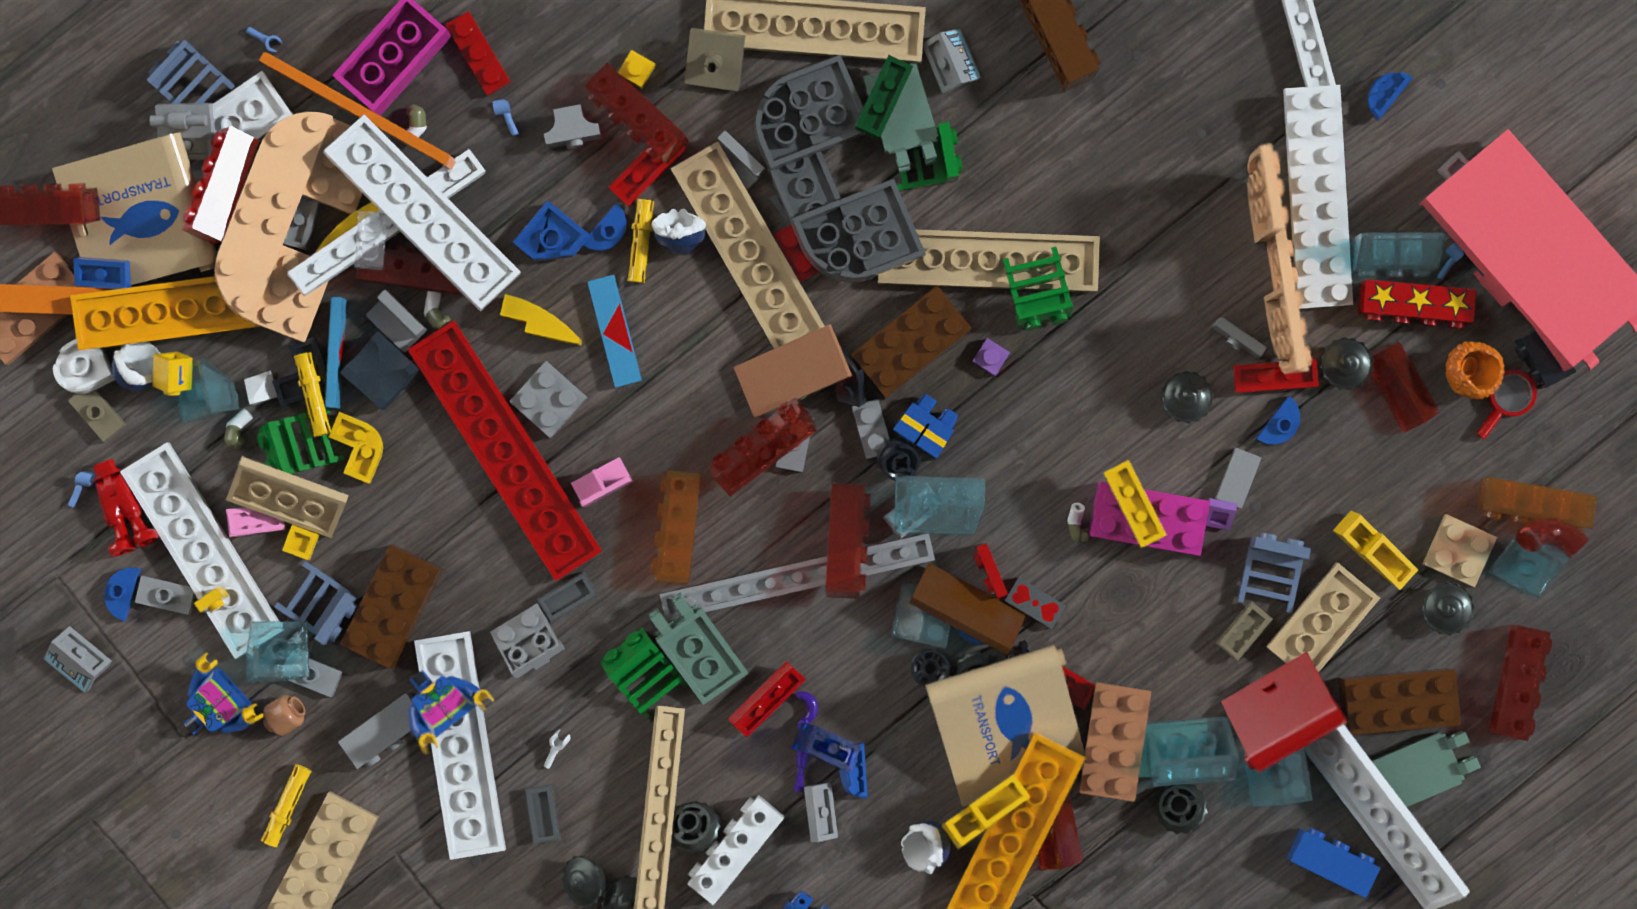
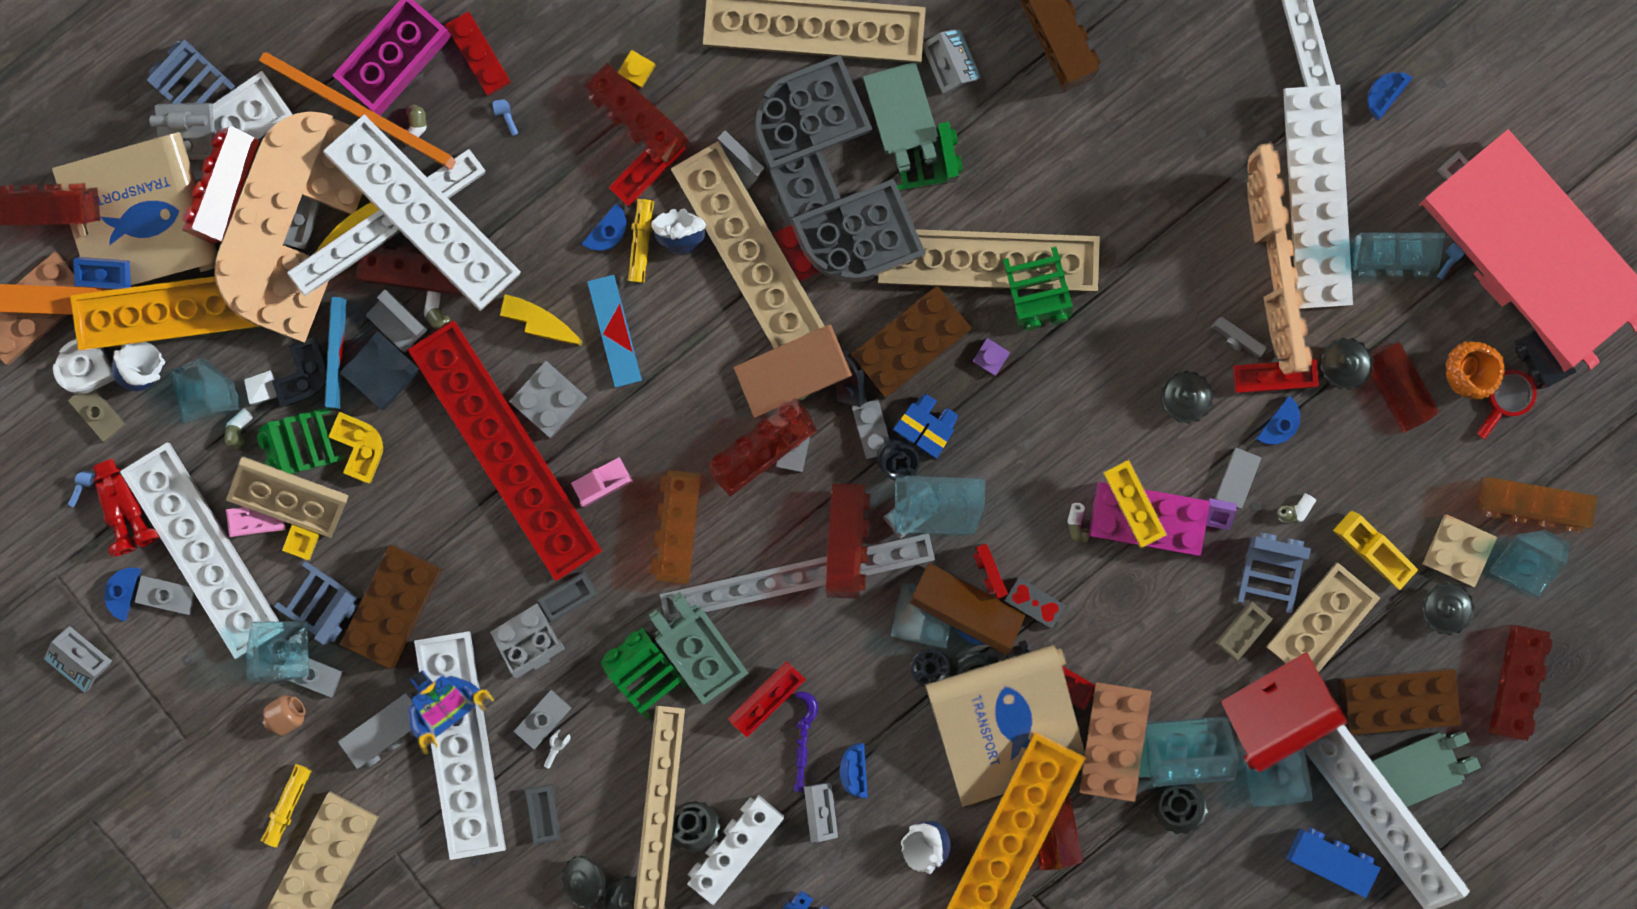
(172, 372): yellow brick -> none
(212, 601): yellow plate -> none
(217, 701): torso -> none
(264, 38): medium blue hand -> none
(310, 385): yellow pin -> none
(370, 240): clear plate -> none
(542, 719): none -> light grey plate
(551, 235): blue plate -> none
(571, 128): light grey brick -> none
(714, 59): dark tan tile -> none
(826, 747): clear blue slope -> none
(883, 97): dark green plate -> none
(985, 811): yellow slope -> none
(1298, 512): none -> arm
(1417, 302): red brick -> none
(1553, 533): clear red cylinder -> none

